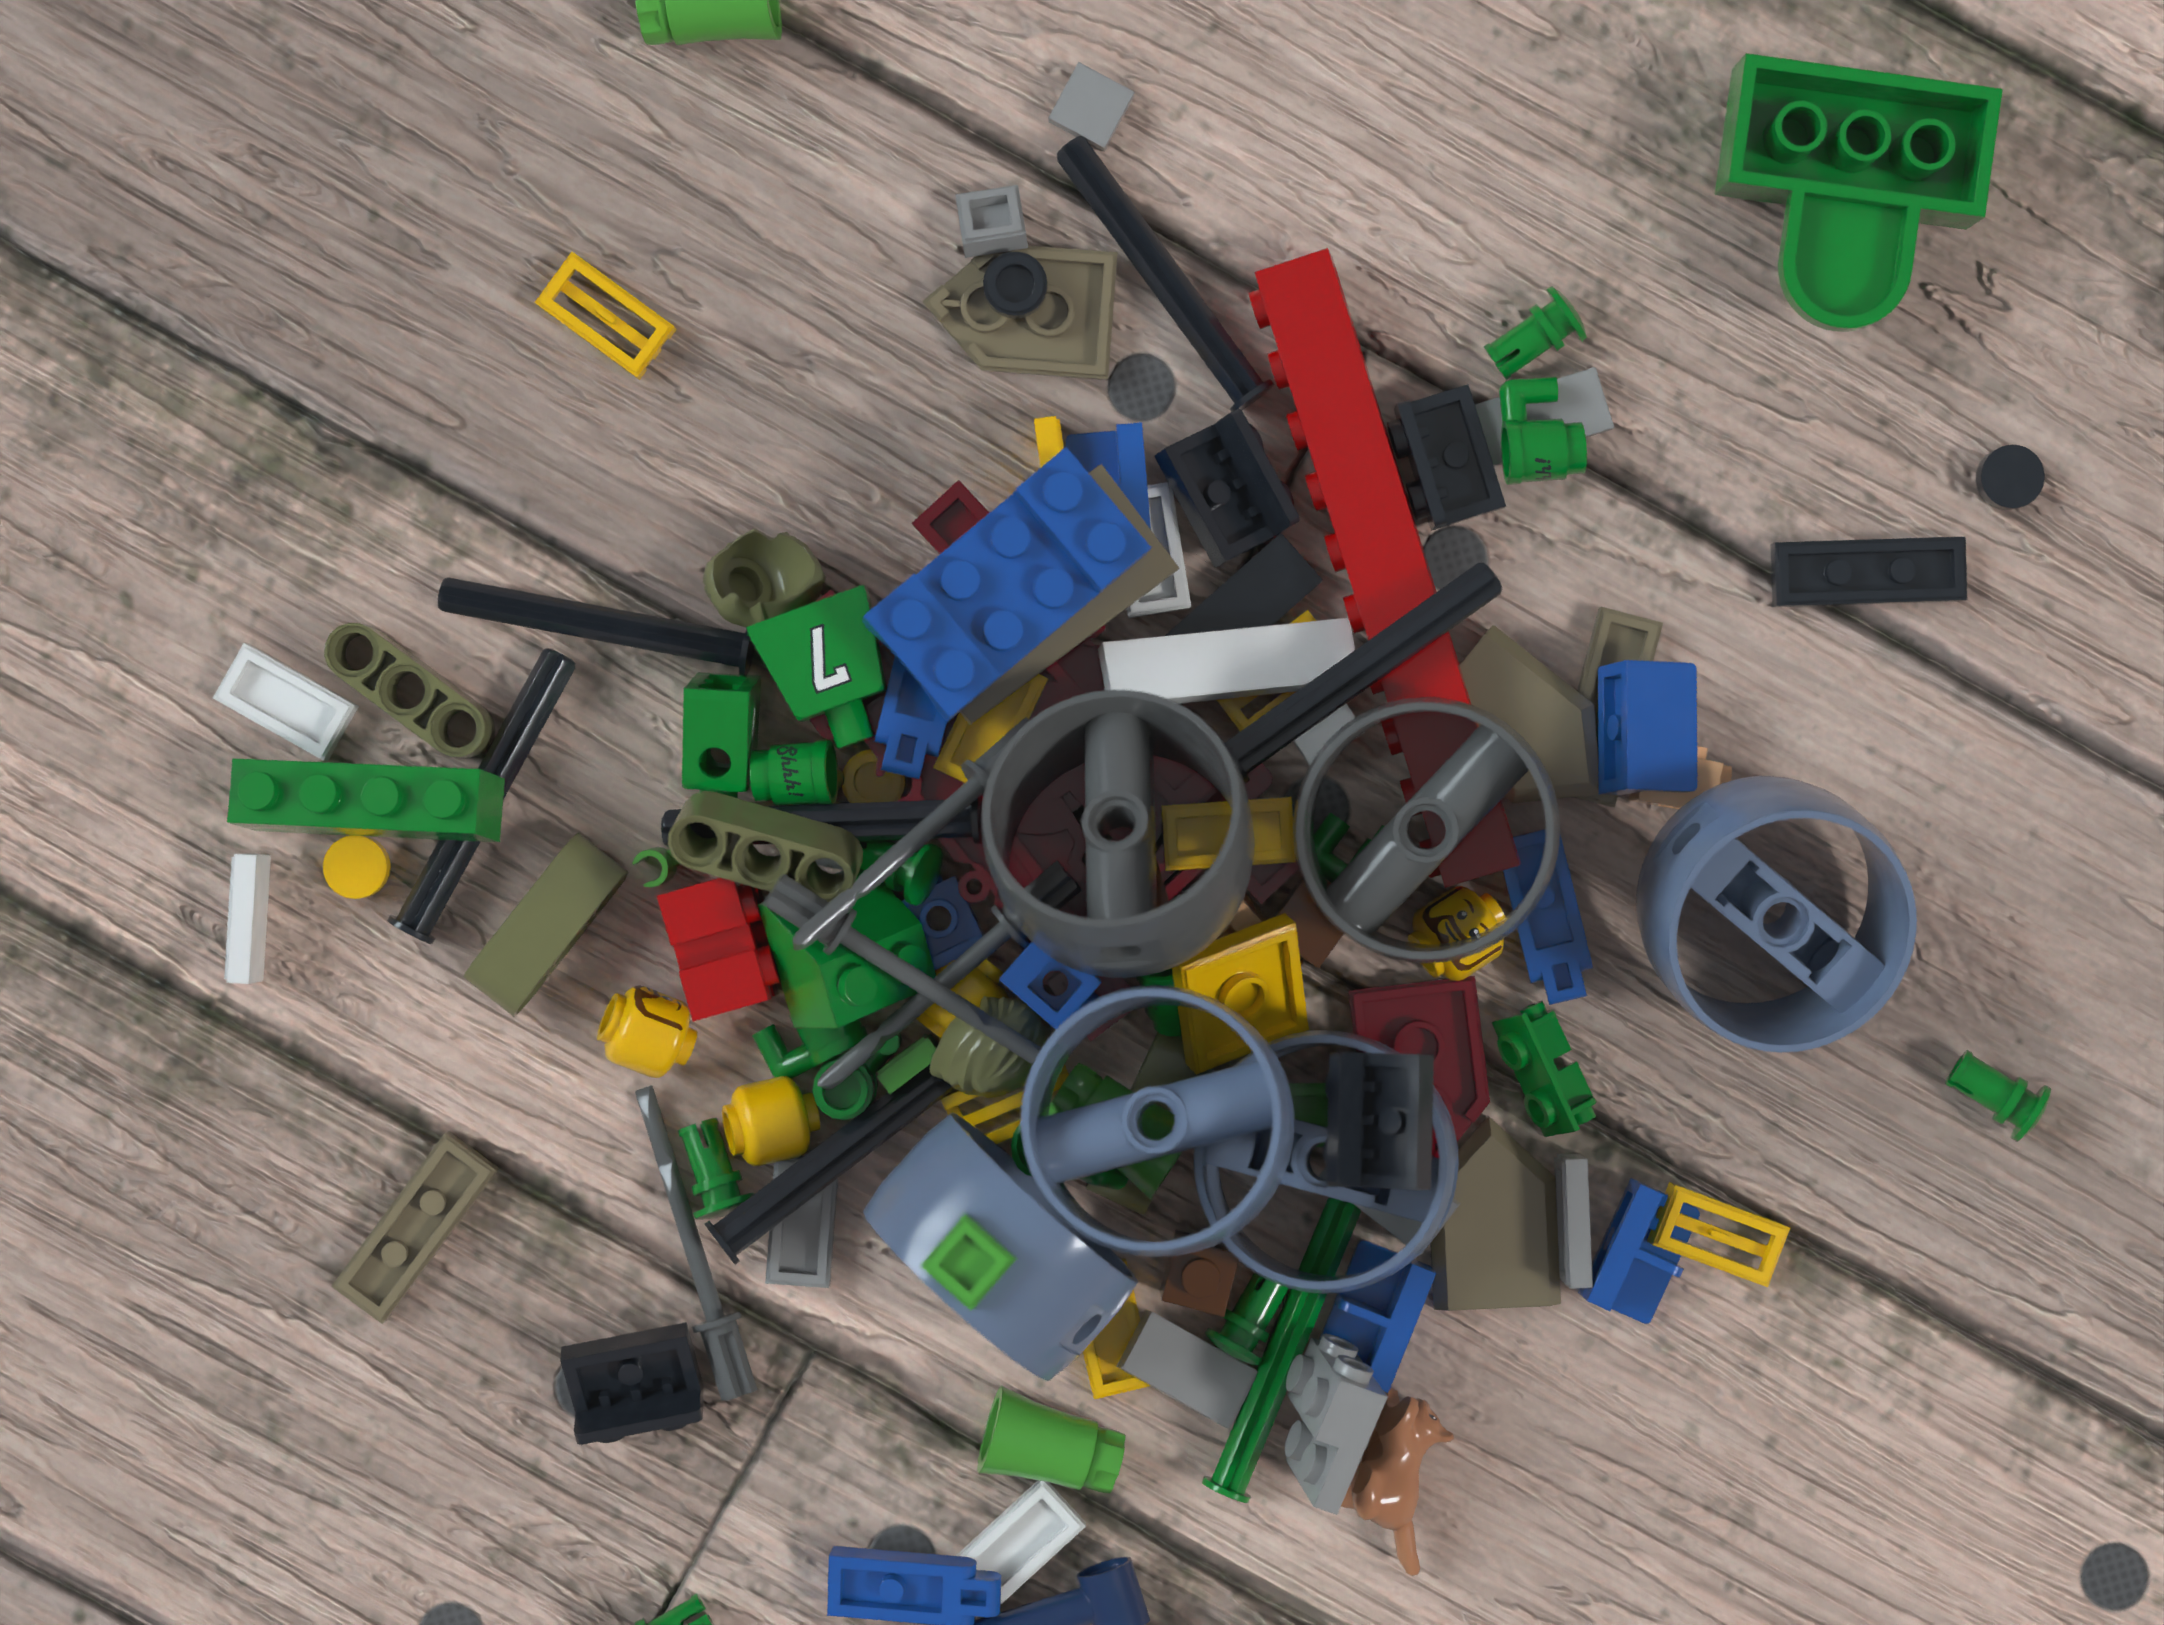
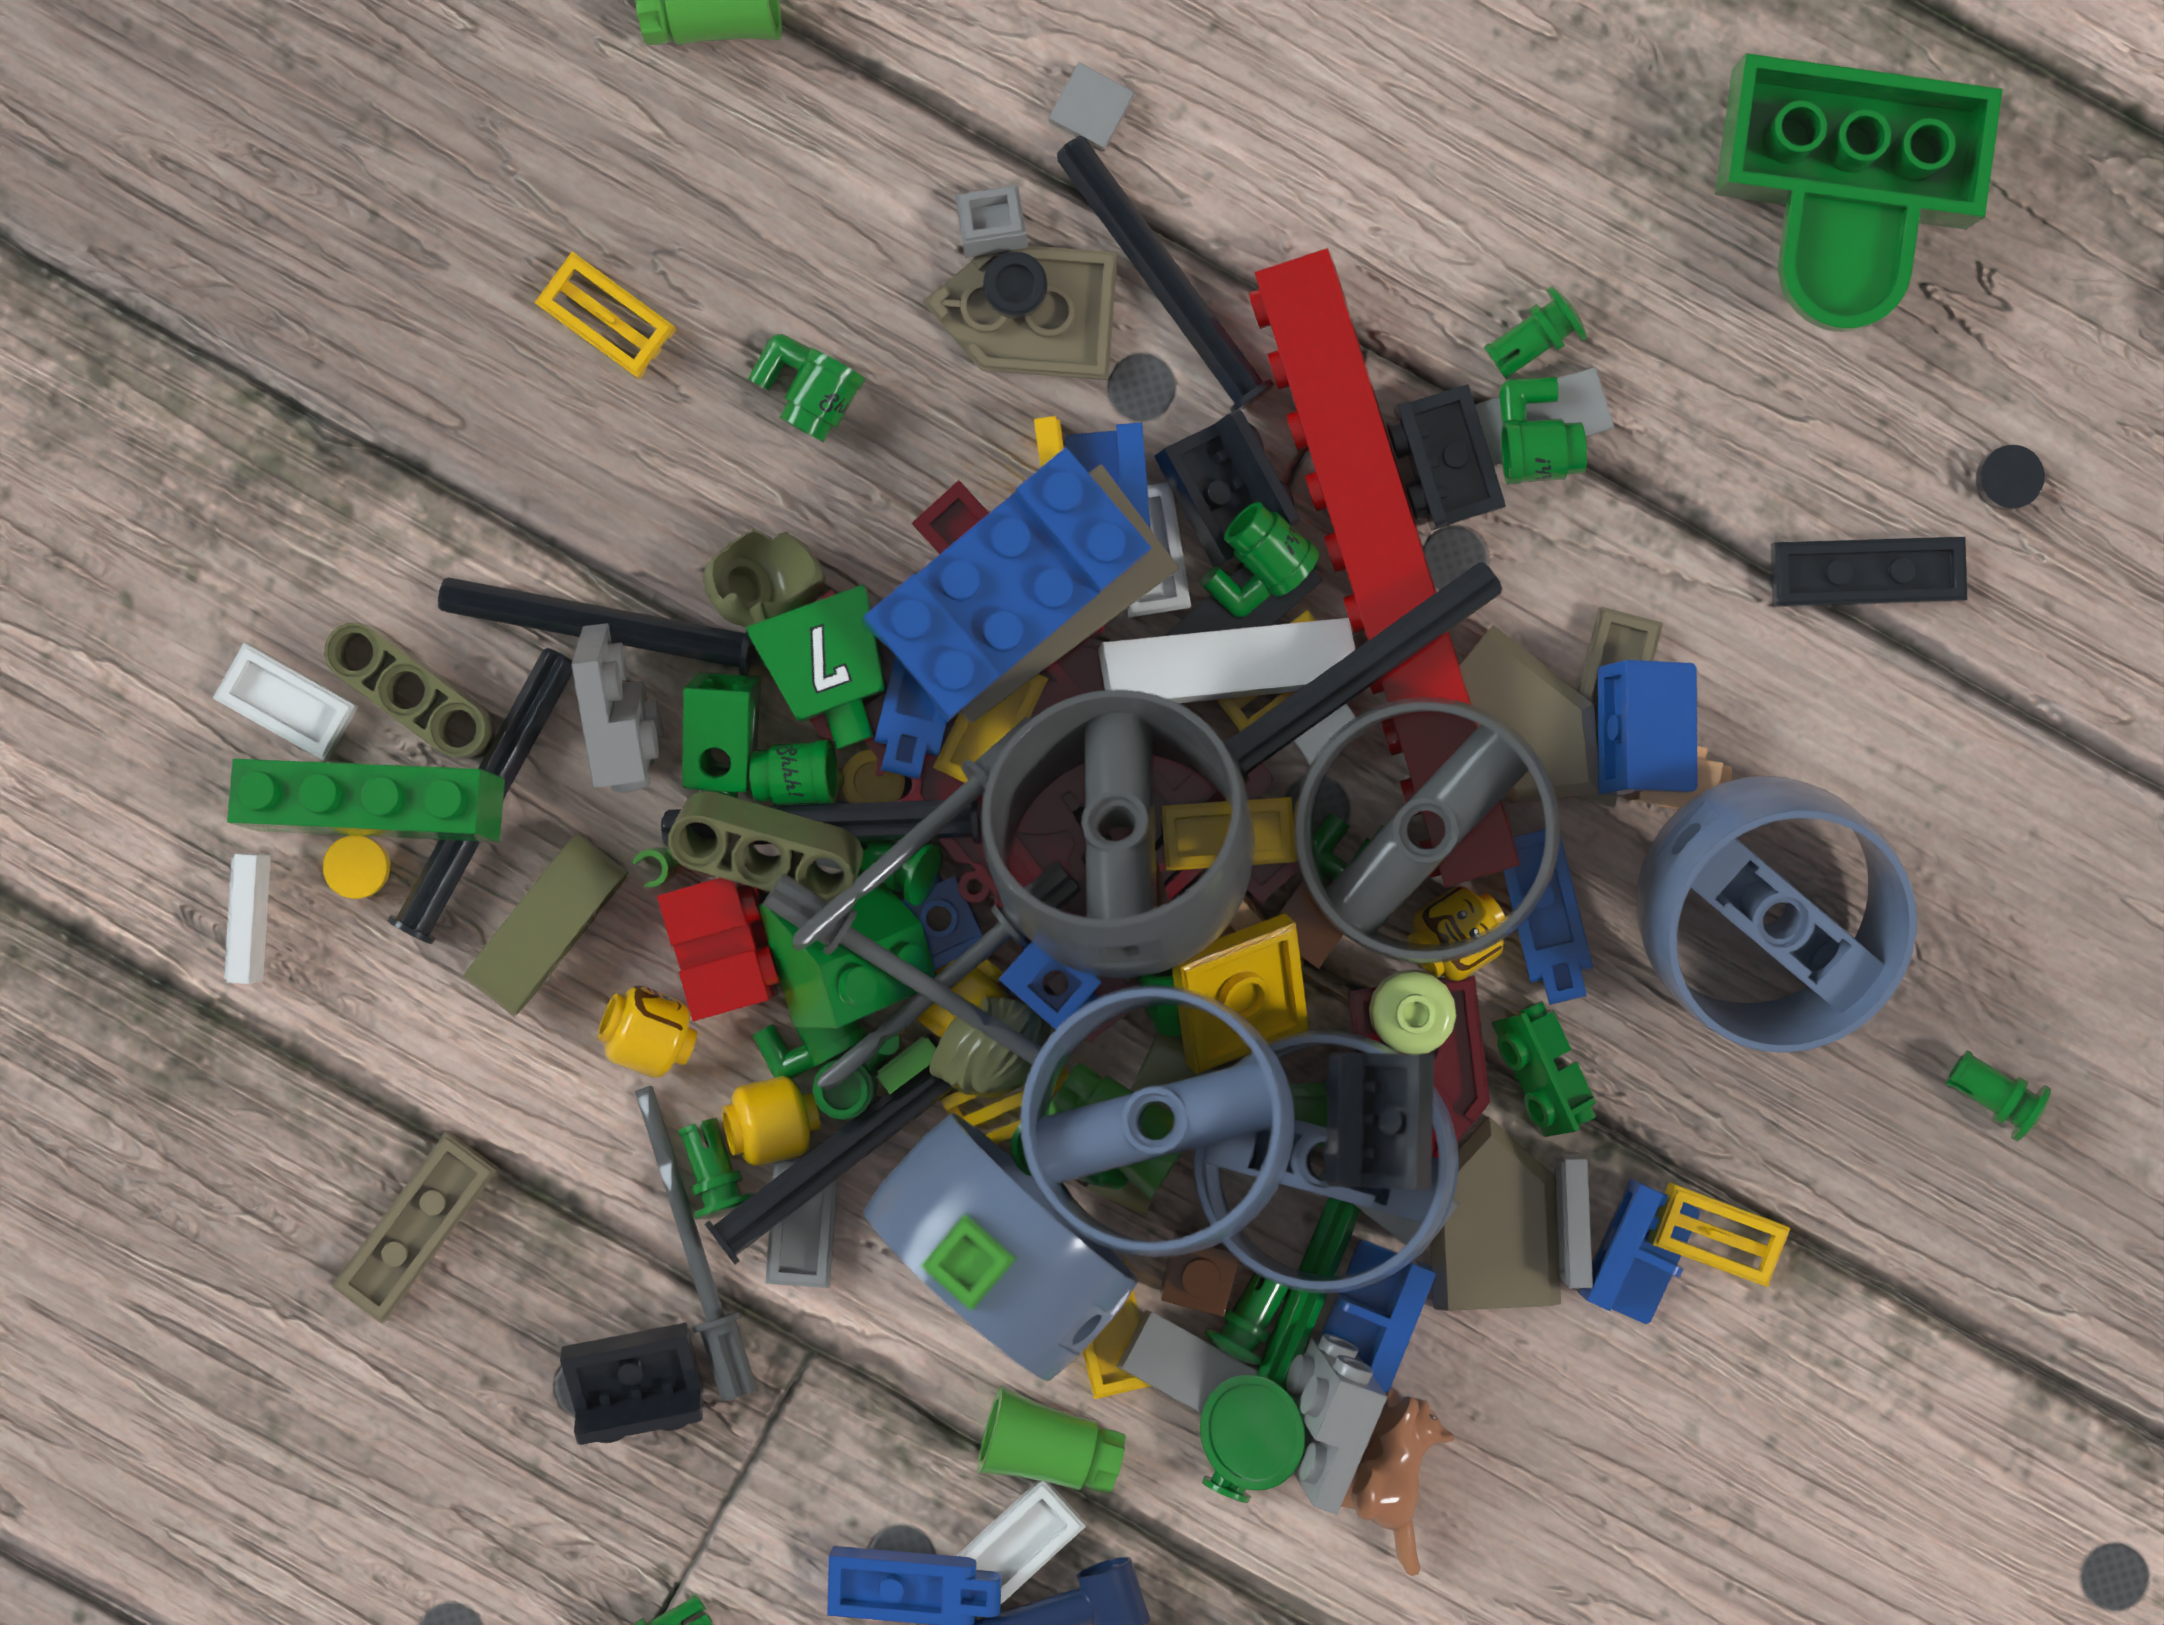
(615, 716): none -> light grey plate
(819, 391): none -> green piece
(1252, 1432): none -> green piece
(1271, 551): none -> green piece
(1412, 1012): none -> yellowish green head

